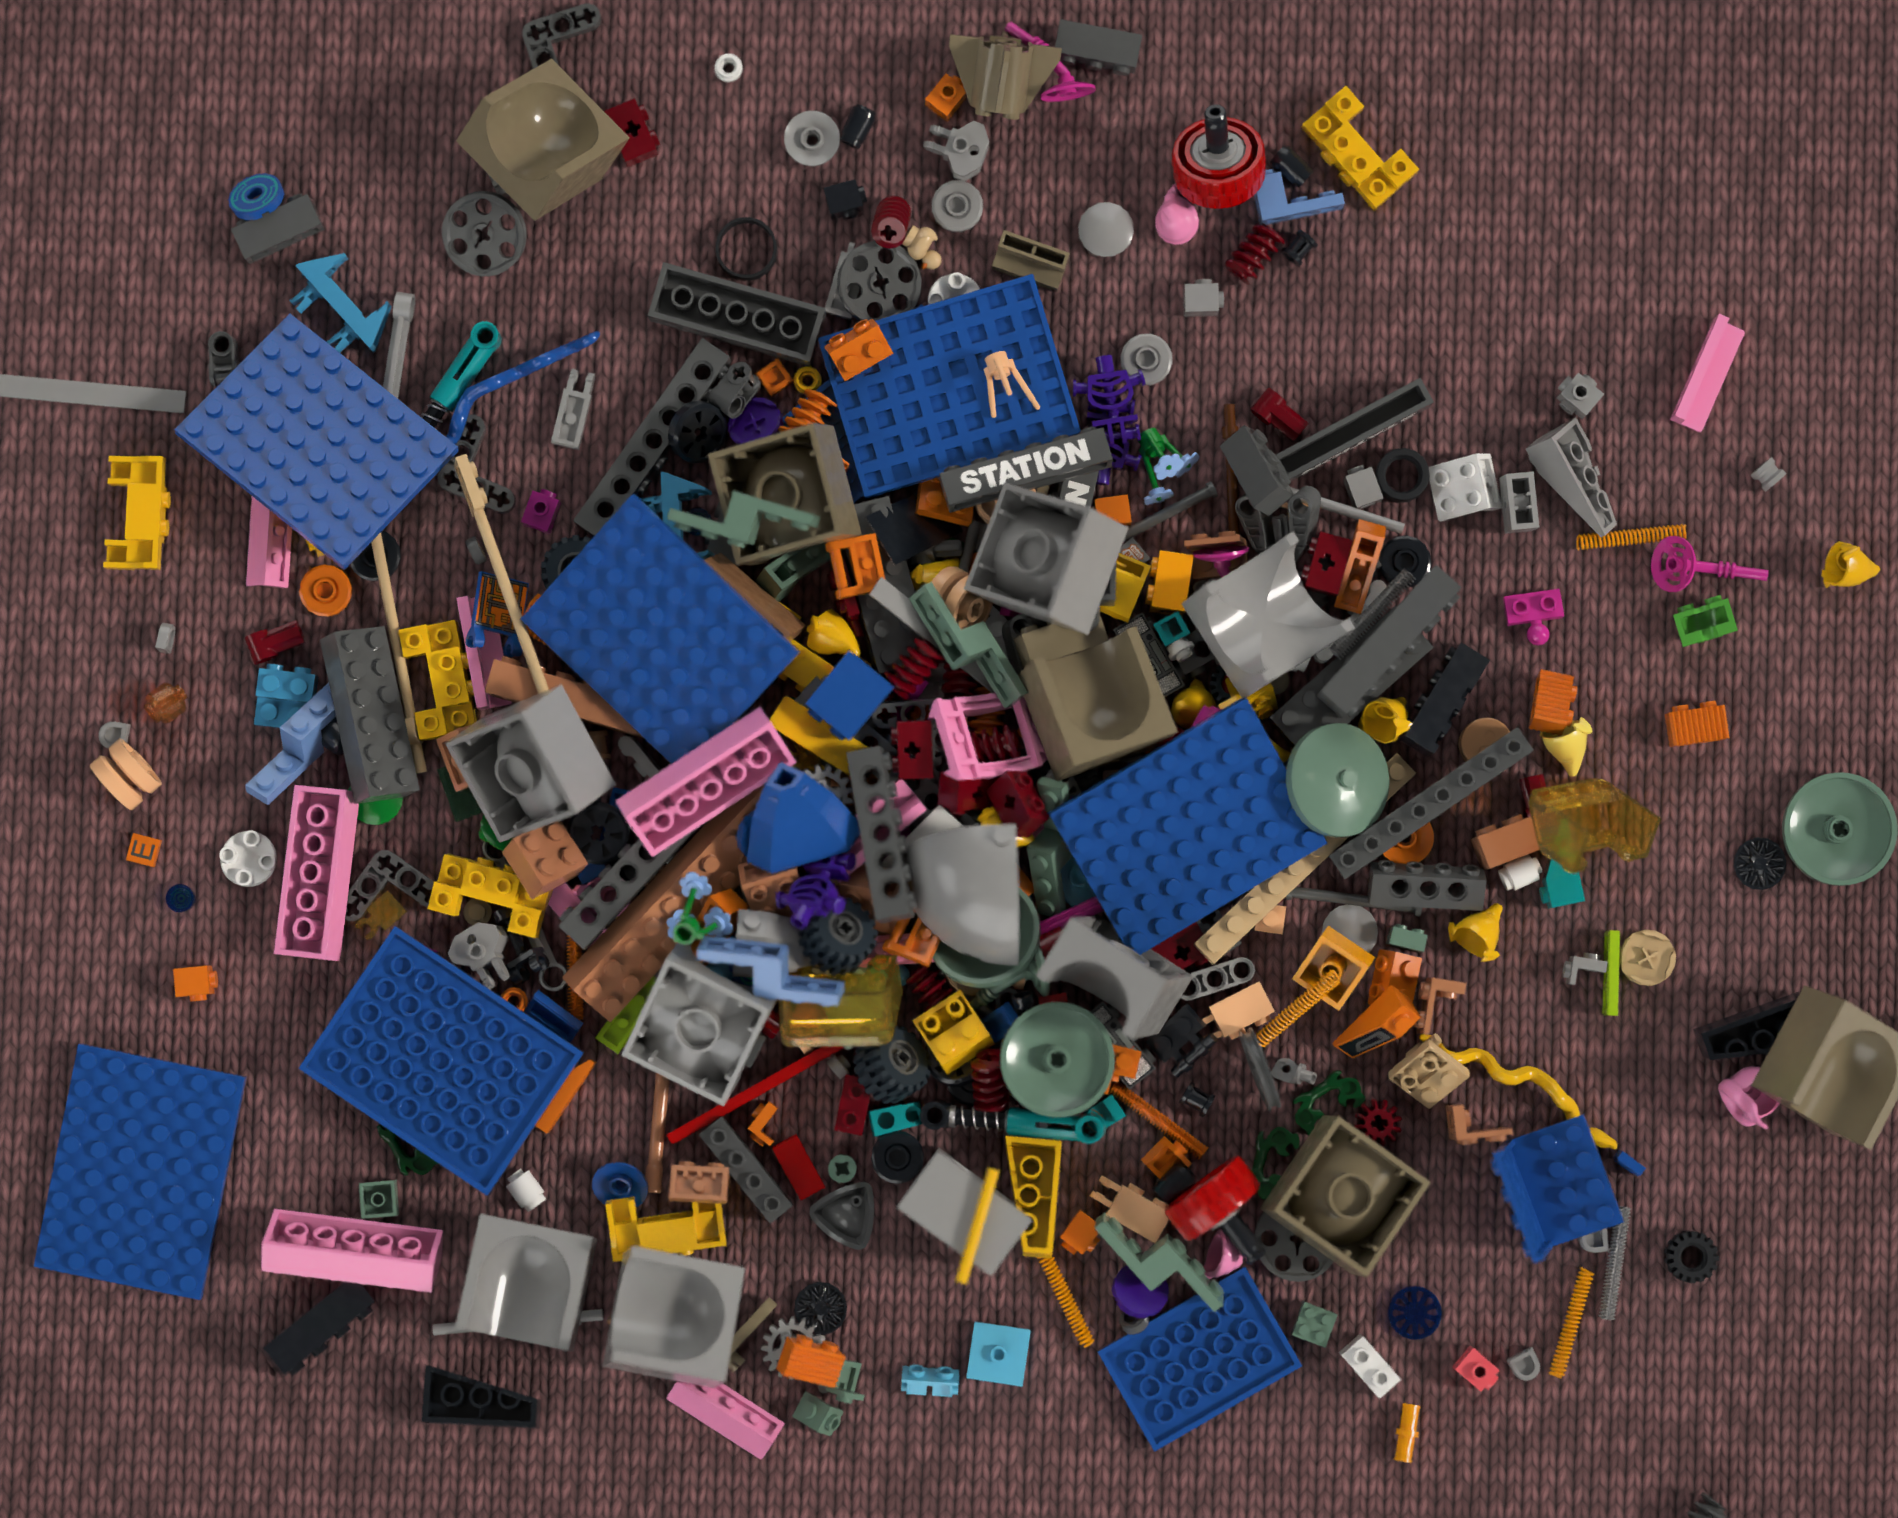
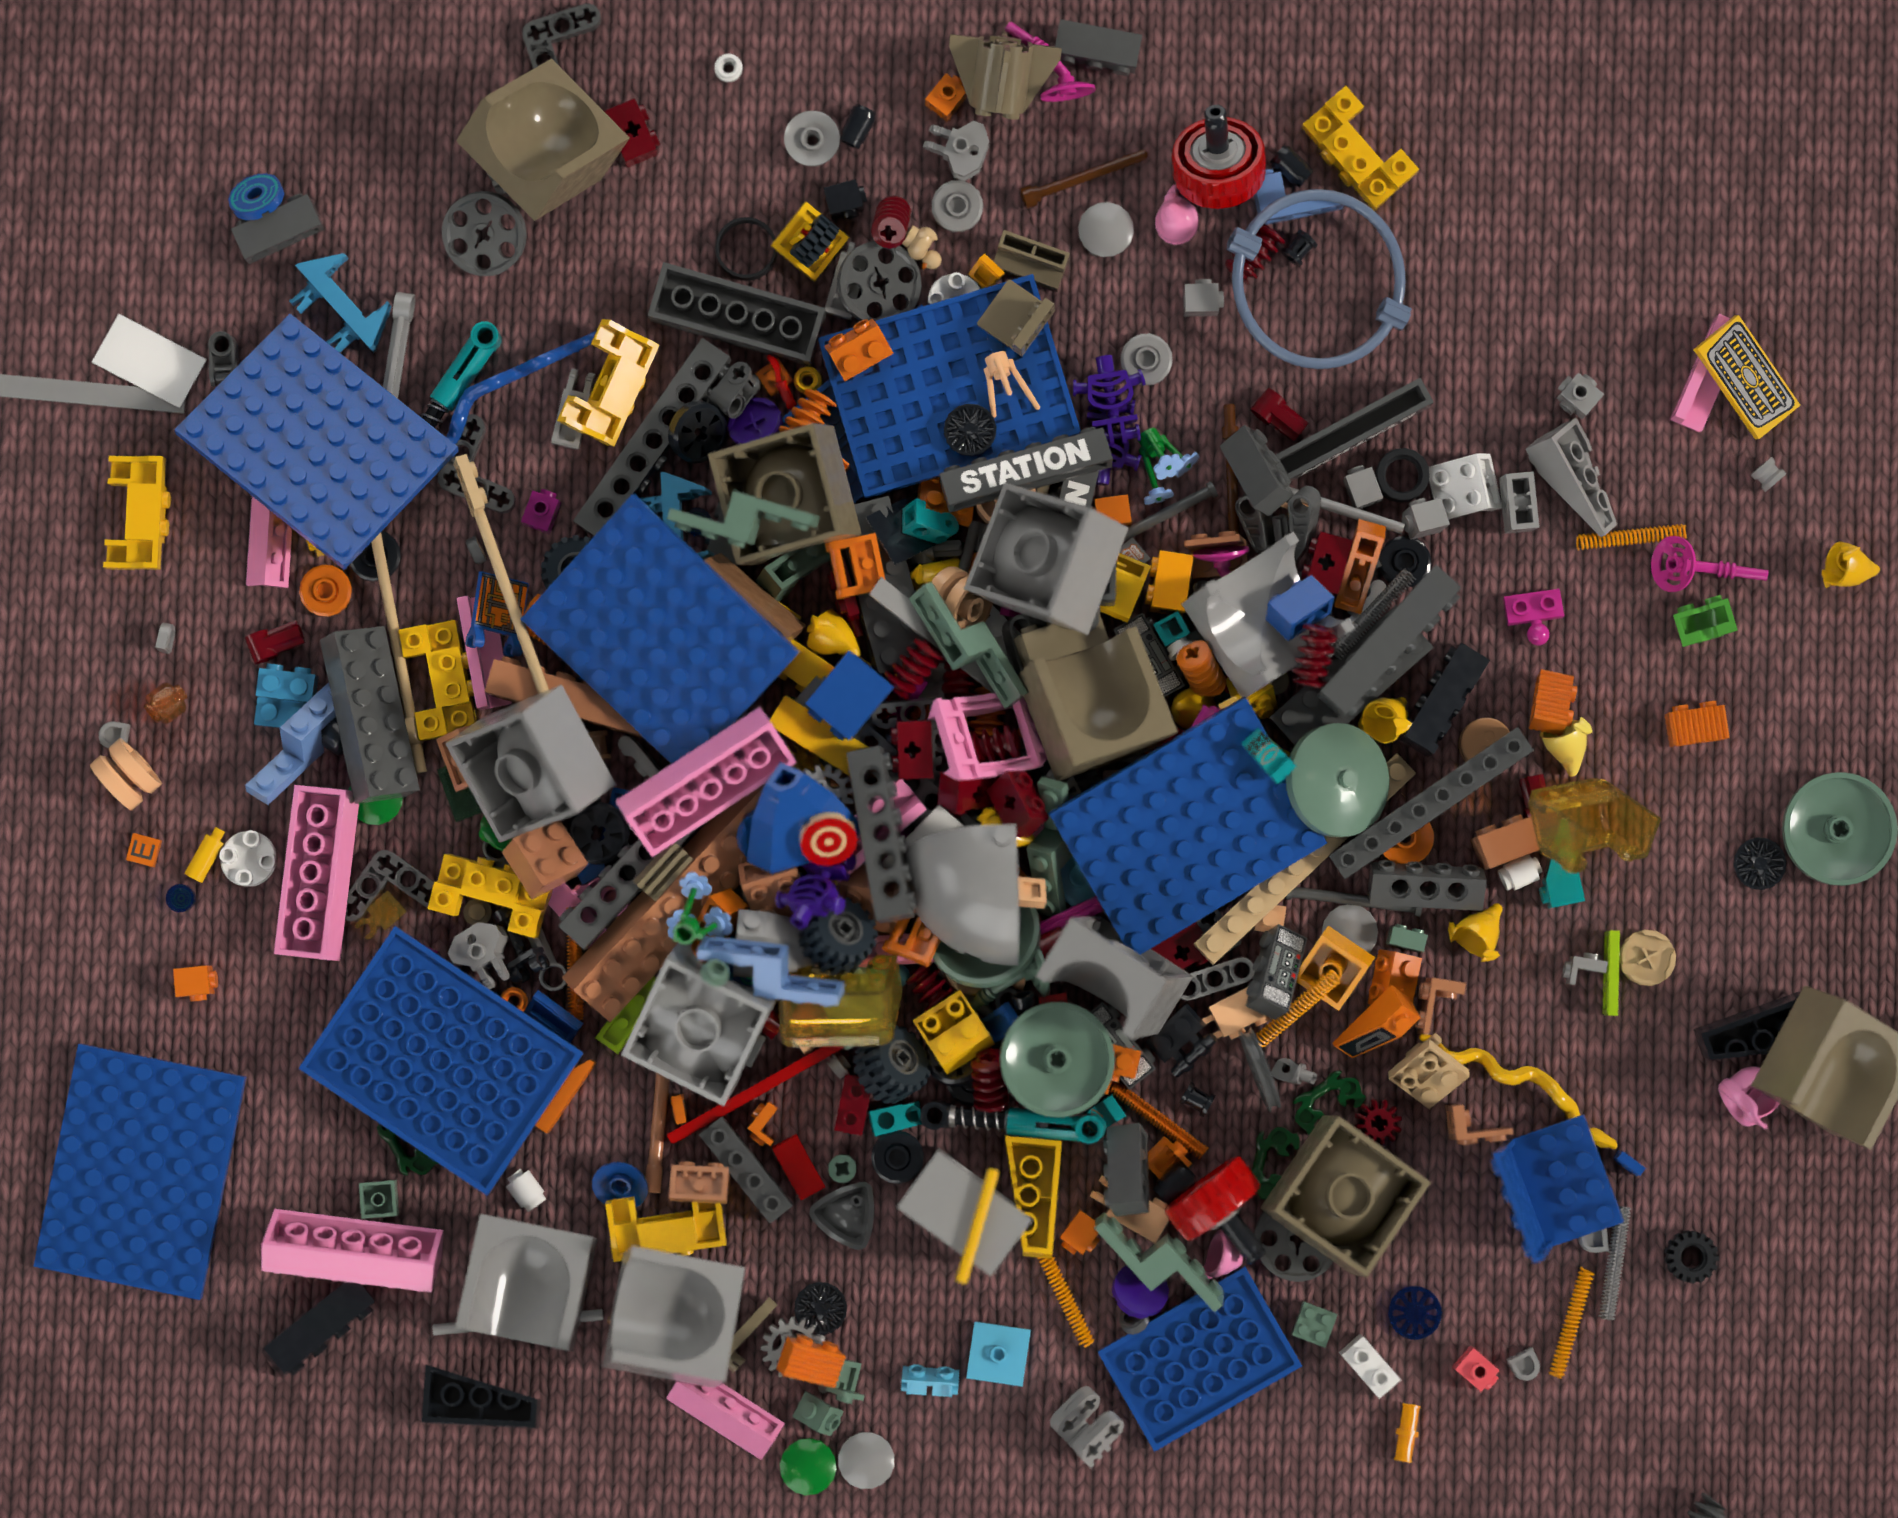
(149, 360): none -> white sticker
(205, 855): none -> yellow cylinder
(616, 385): none -> yellow bracket
(666, 873): none -> dark tan tile
(679, 1109): none -> orange tile
(715, 973): none -> sand green plate
(781, 386): none -> red piece
(808, 1466): none -> green dish
(809, 241): none -> plate
(828, 839): none -> red tile
(866, 1460): none -> light grey dish
(926, 523): none -> teal leg
(970, 429): none -> black wheel
(986, 272): none -> light orange tile
(1016, 317): none -> dark tan bracket
(1032, 892): none -> light nougat plate
(1033, 194): none -> reddish brown piece
(1086, 1439): none -> light grey piece
(1126, 1169): none -> dark grey brick
(1201, 669): none -> orange piece
(1247, 245): none -> sand blue piece
(1268, 756): none -> teal leg
(1276, 971): none -> brick
(1301, 604): none -> blue brick
(1315, 655): none -> dark red piece
(1425, 518): none -> light grey brick
(1746, 377): none -> tile

